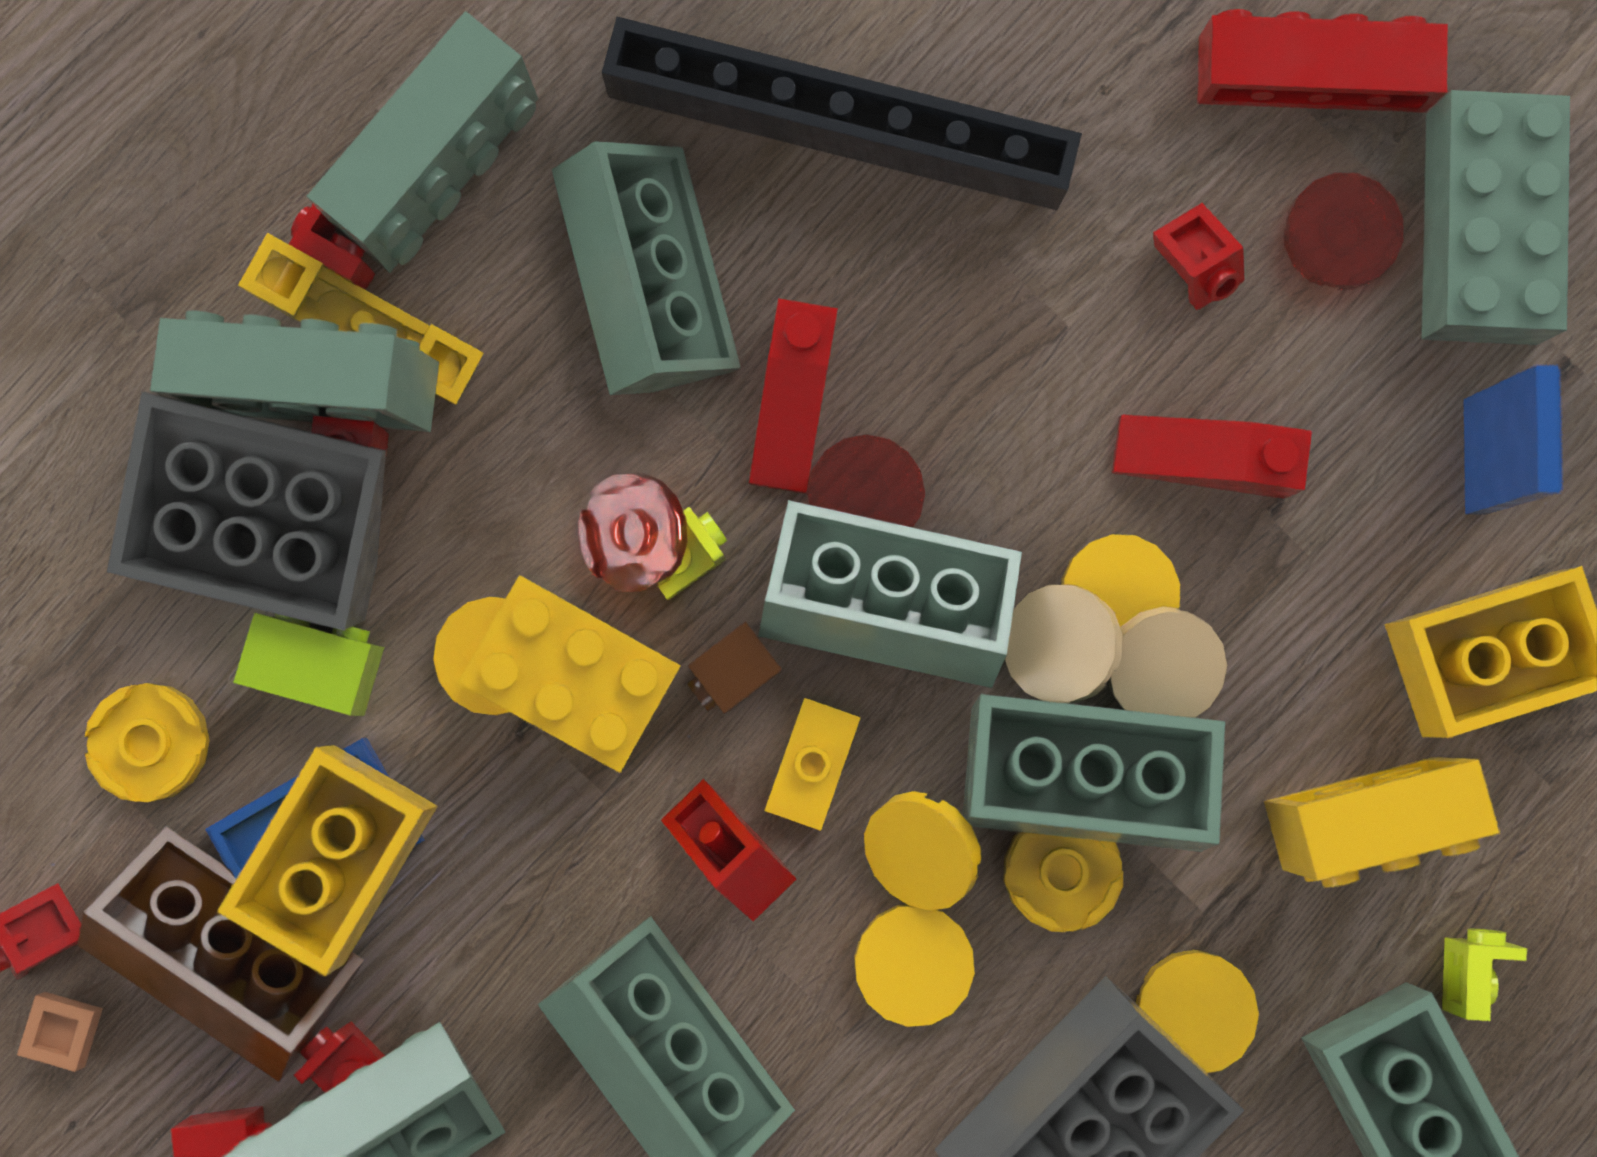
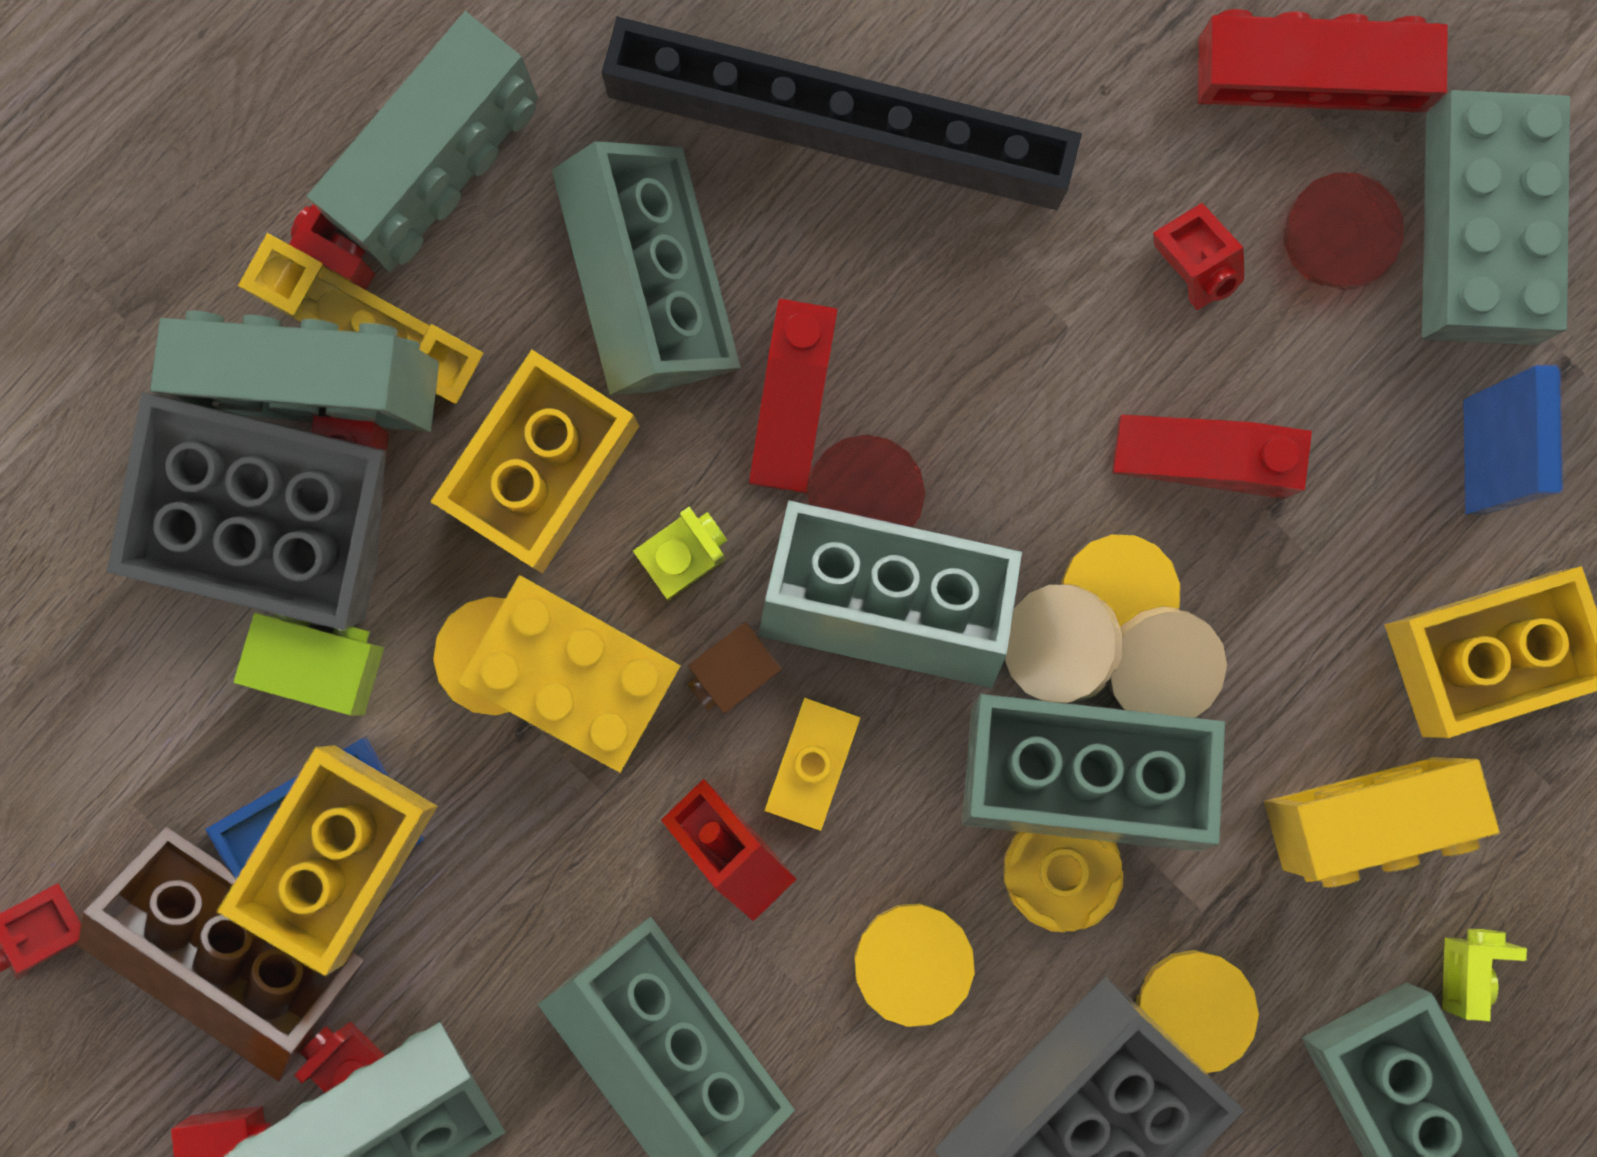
(60, 1031): nougat plate -> none
(146, 742): yellow tile -> none
(536, 461): none -> yellow brick
(633, 532): clear red tile -> none
(922, 851): yellow tile -> none

